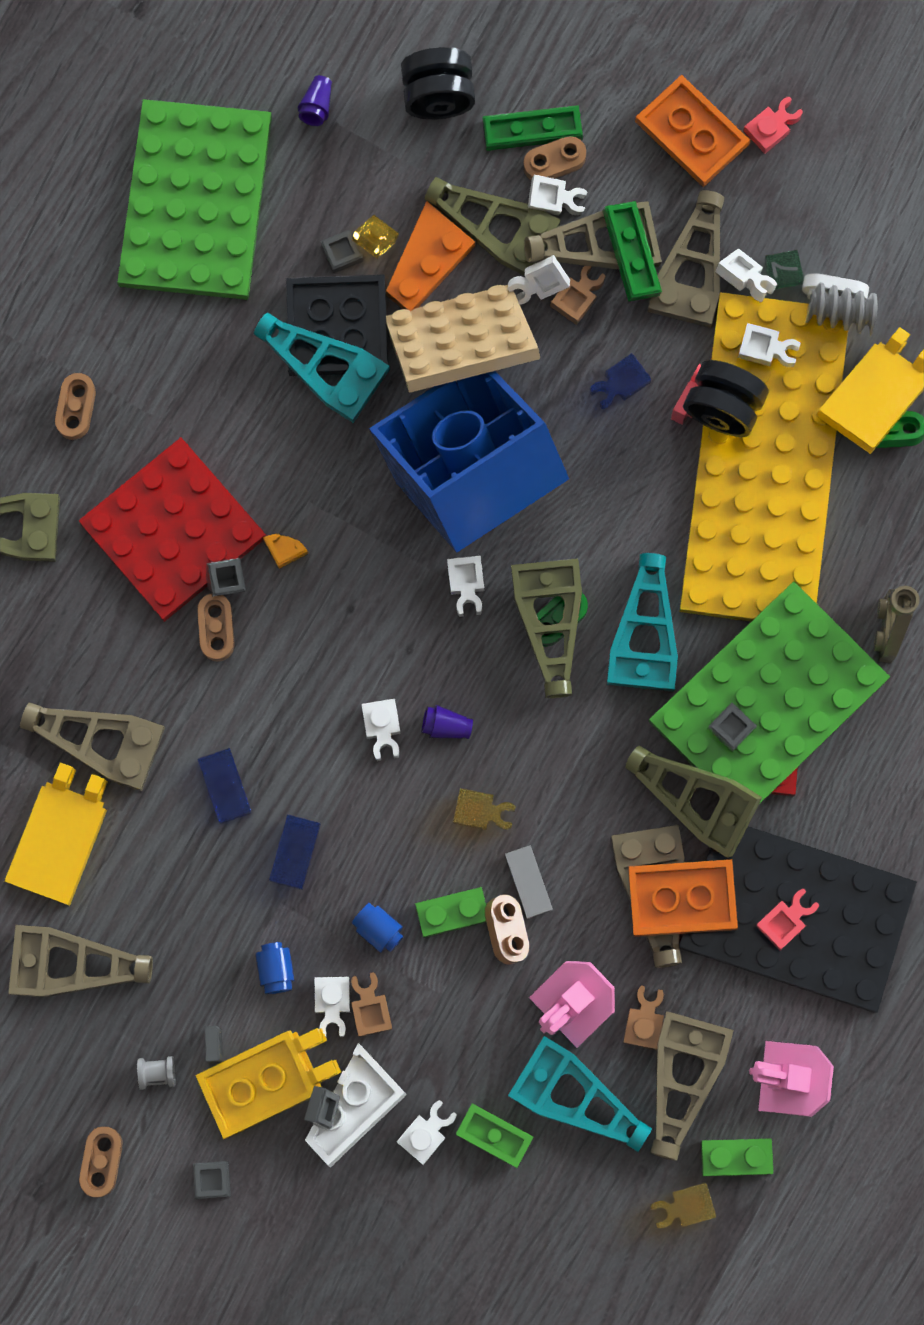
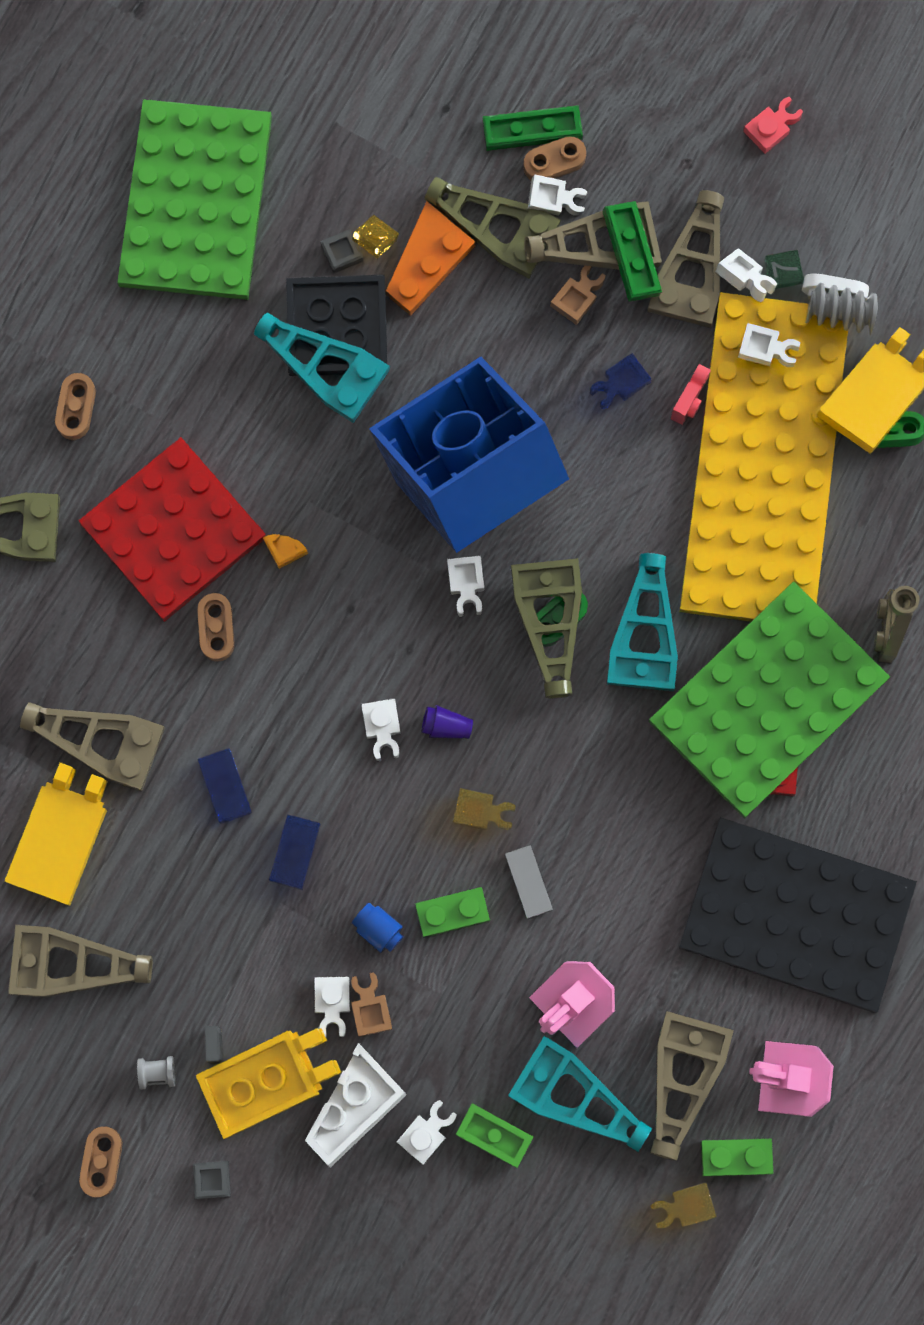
(225, 577): dark grey slope -> none
(275, 968): blue brick -> none
(316, 102): dark purple cone -> none
(322, 1108): dark grey tile -> none
(438, 83): black wheel -> none
(461, 338): tan plate -> none
(506, 928): plate -> none
(541, 278): white plate -> none
(644, 1025): medium nougat plate -> none
(651, 848): dark tan plate -> none
(683, 898): orange plate -> none
(692, 130): orange plate -> none
(726, 398): black wheel -> none
(731, 814): olive plate -> none
(732, 727): dark grey tile -> none
(783, 921): coral plate -> none

